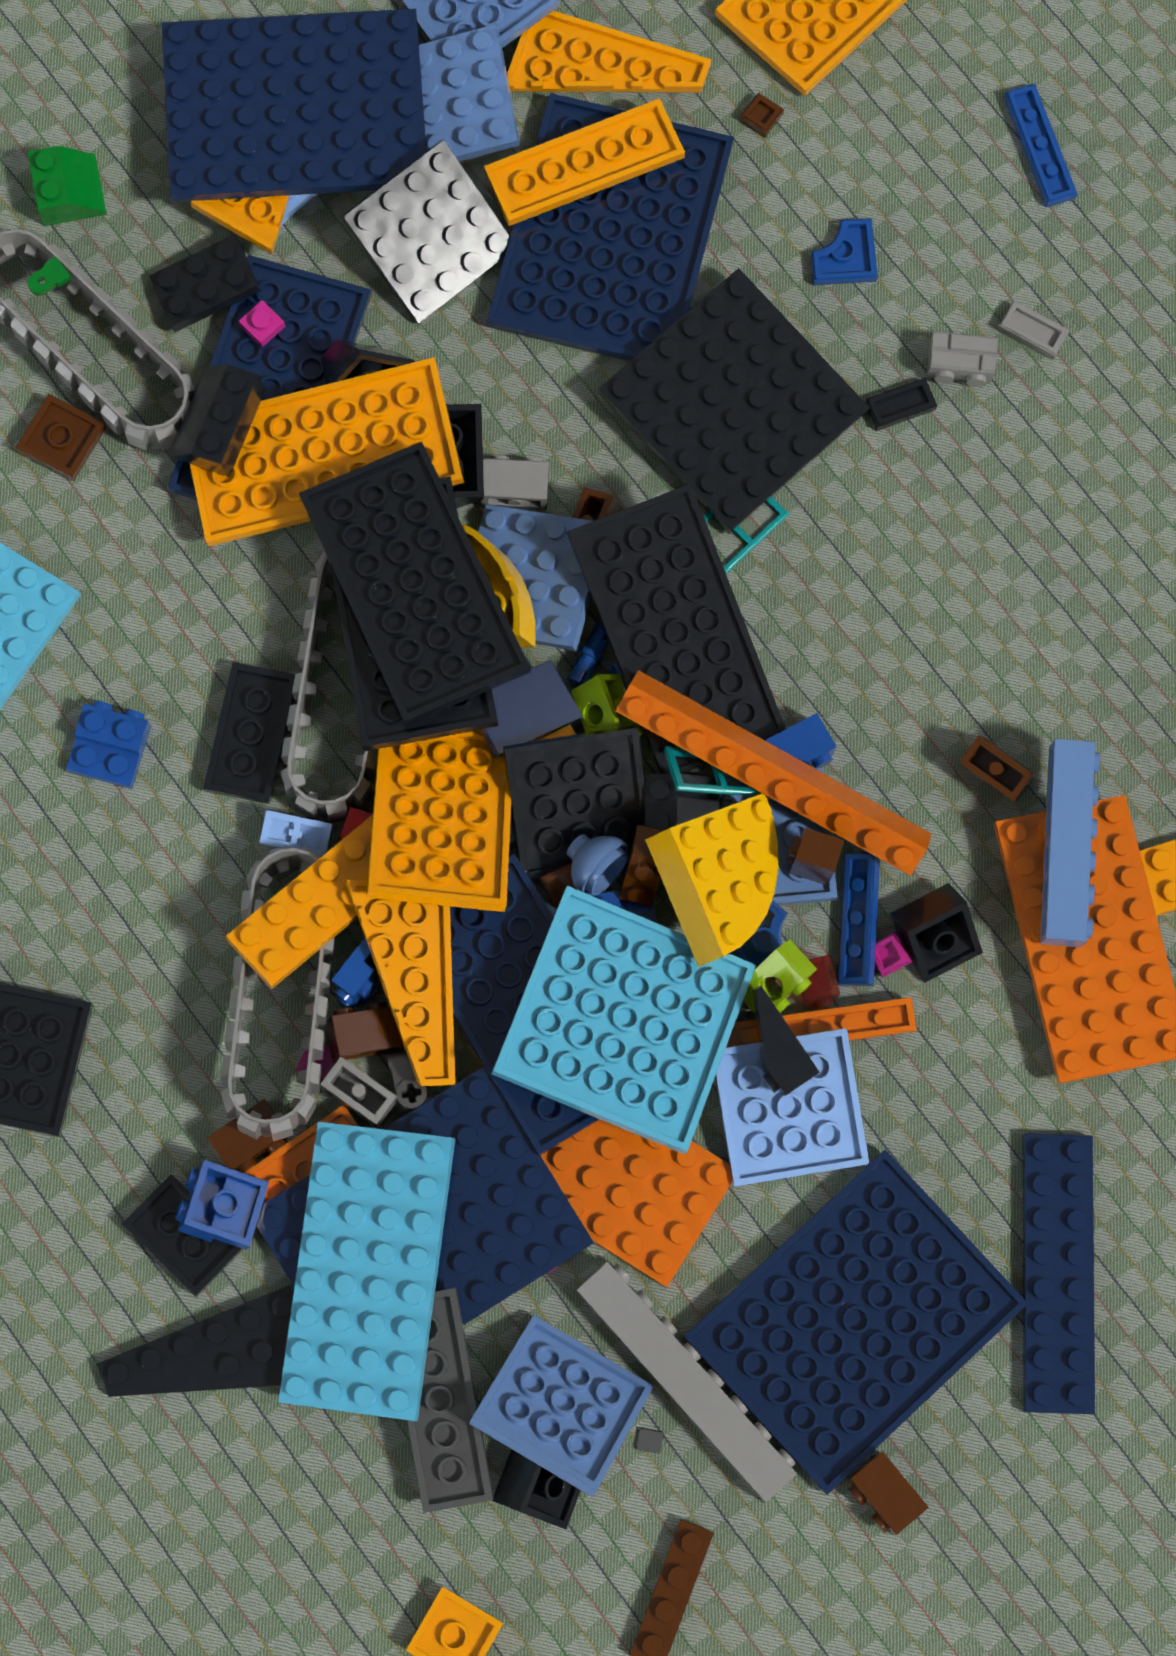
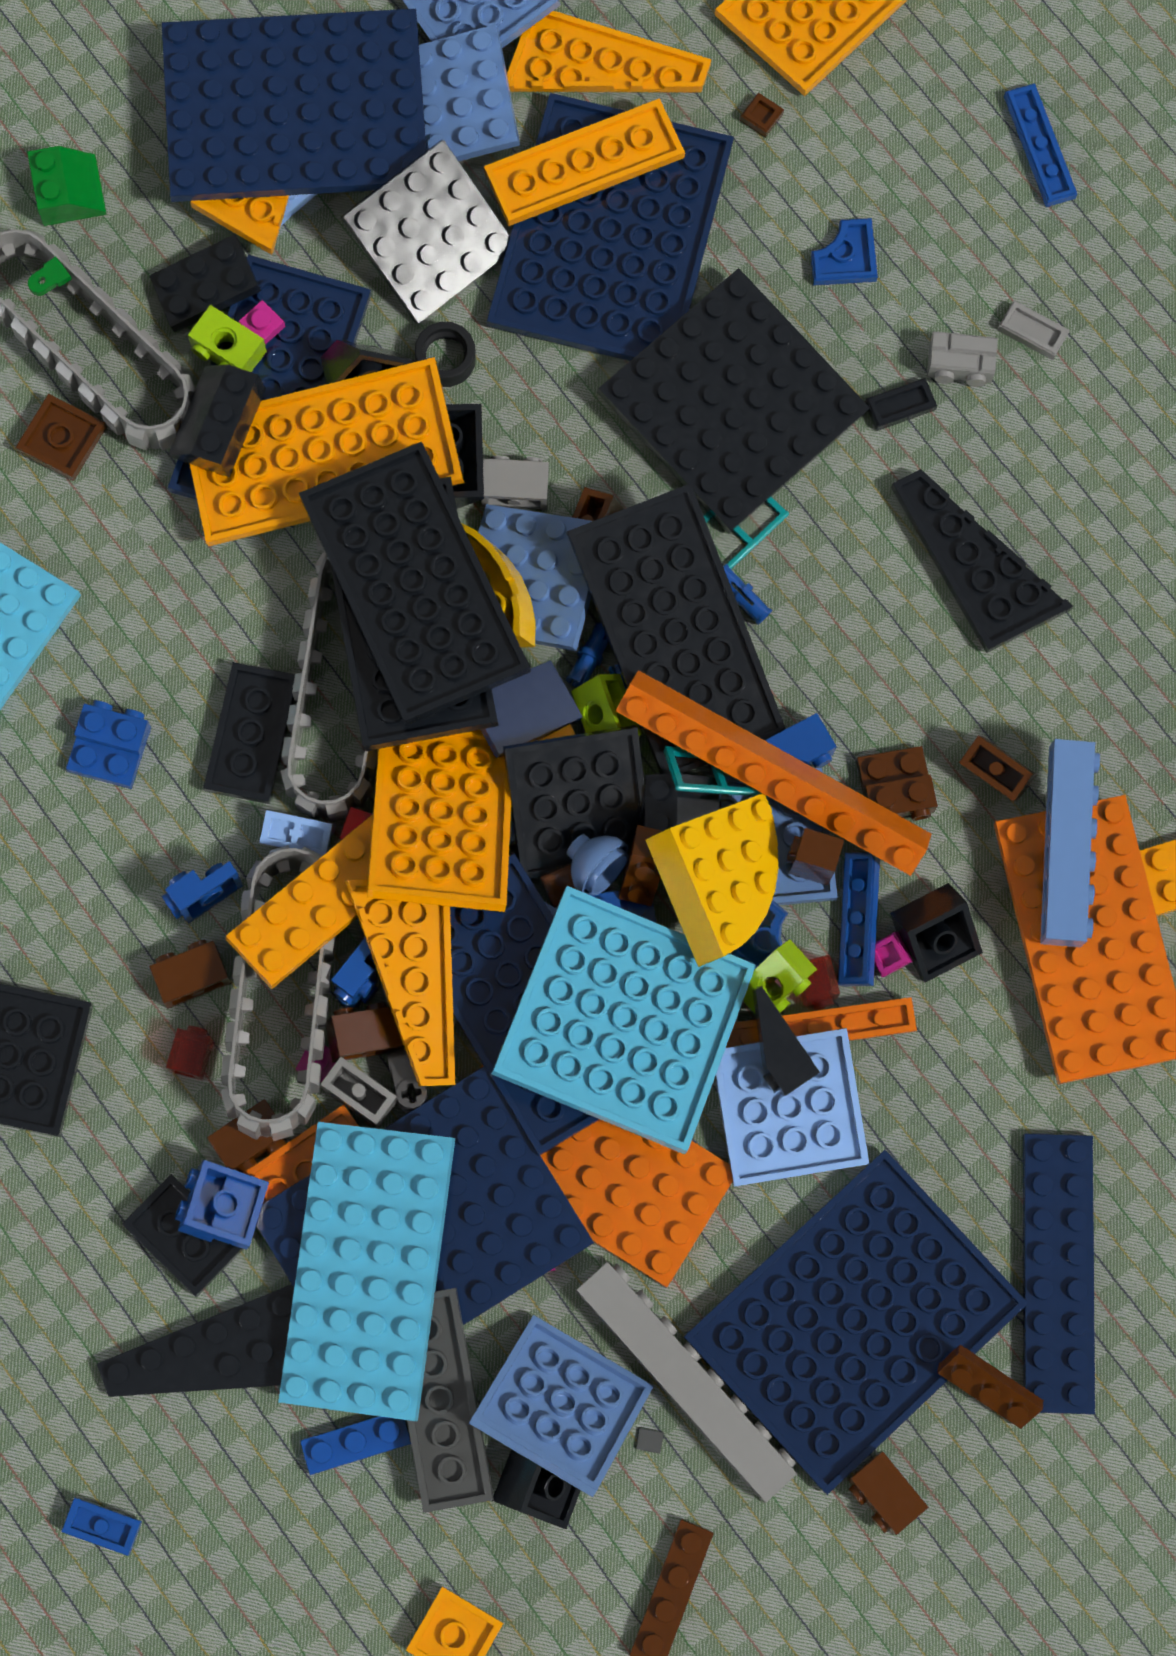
(101, 1526): none -> blue plate
(189, 973): none -> reddish brown brick
(190, 1053): none -> clear red brick
(193, 897): none -> blue plate
(215, 328): none -> lime brick
(354, 1443): none -> blue plate
(452, 331): none -> black tyre
(758, 610): none -> blue pin
(899, 782): none -> reddish brown plate
(983, 574): none -> black wing
(990, 1386): none -> reddish brown plate

